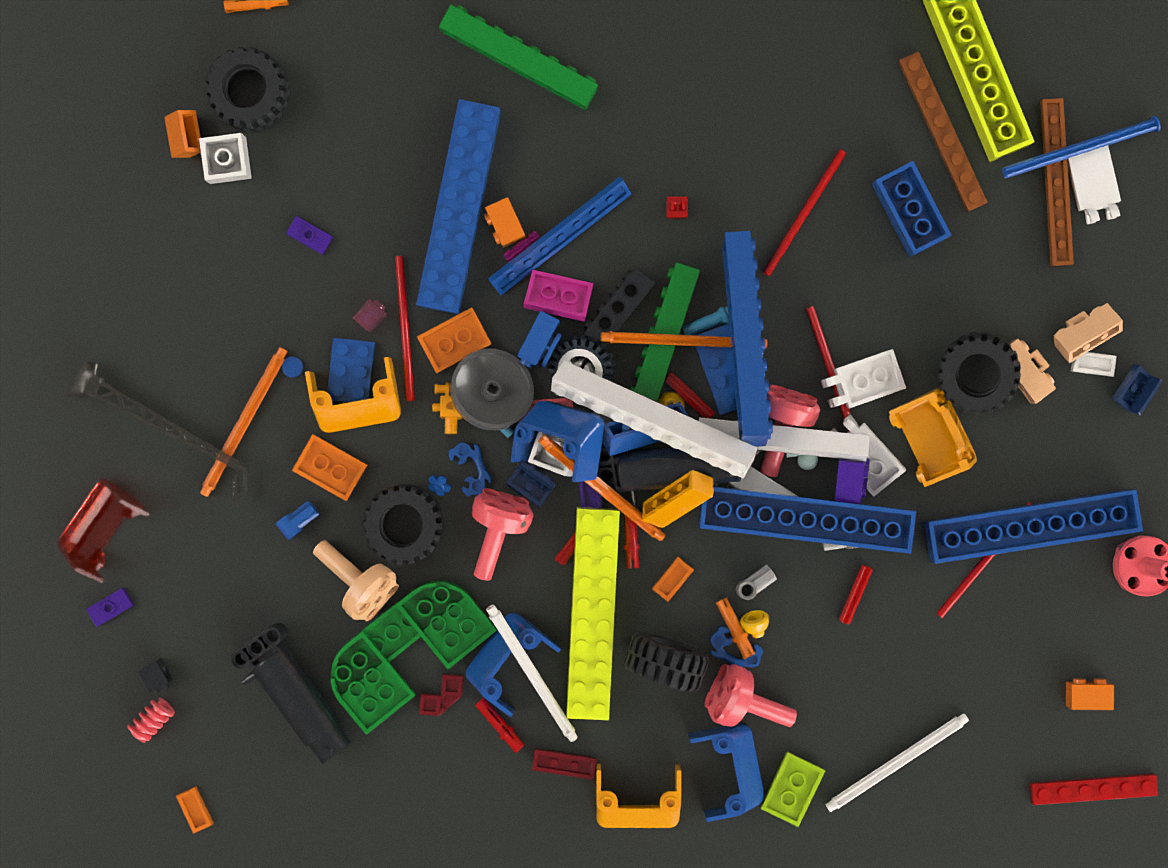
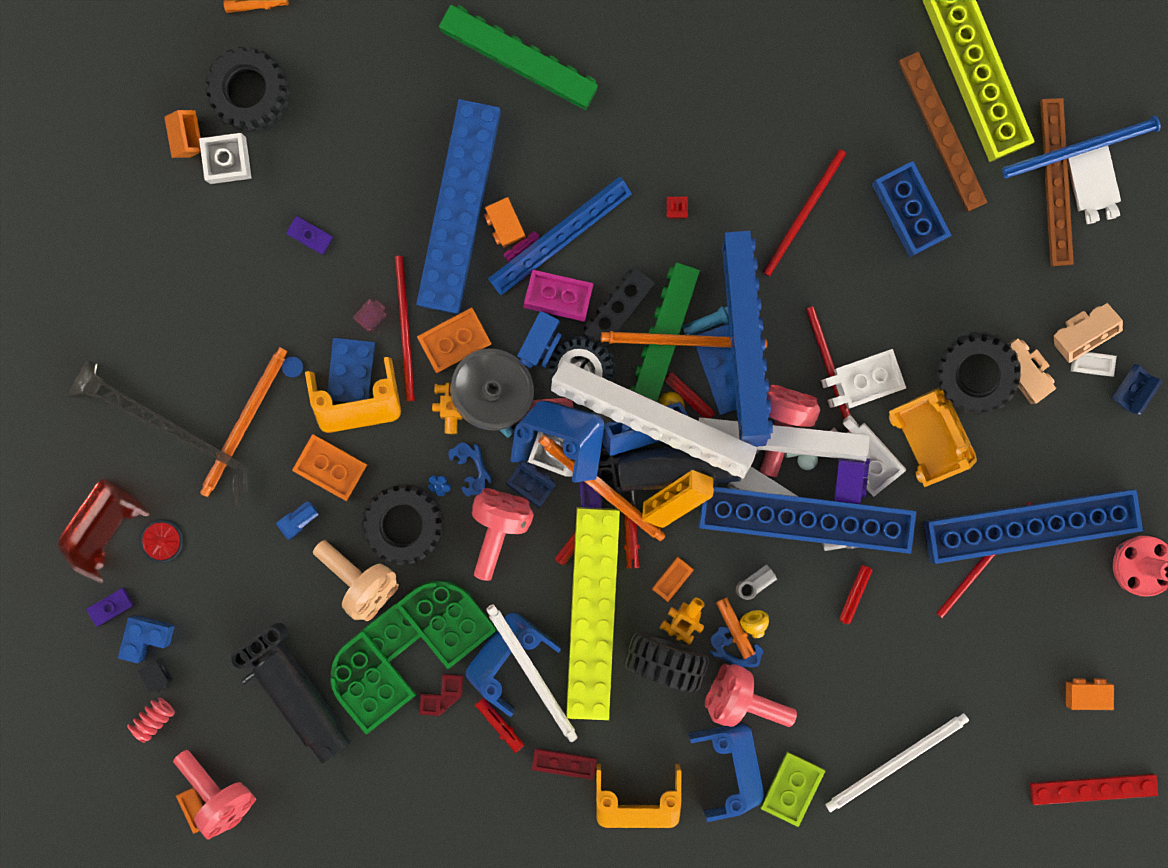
(141, 633): none -> blue brick
(161, 541): none -> red wheel
(222, 807): none -> coral piece
(684, 621): none -> light orange piece

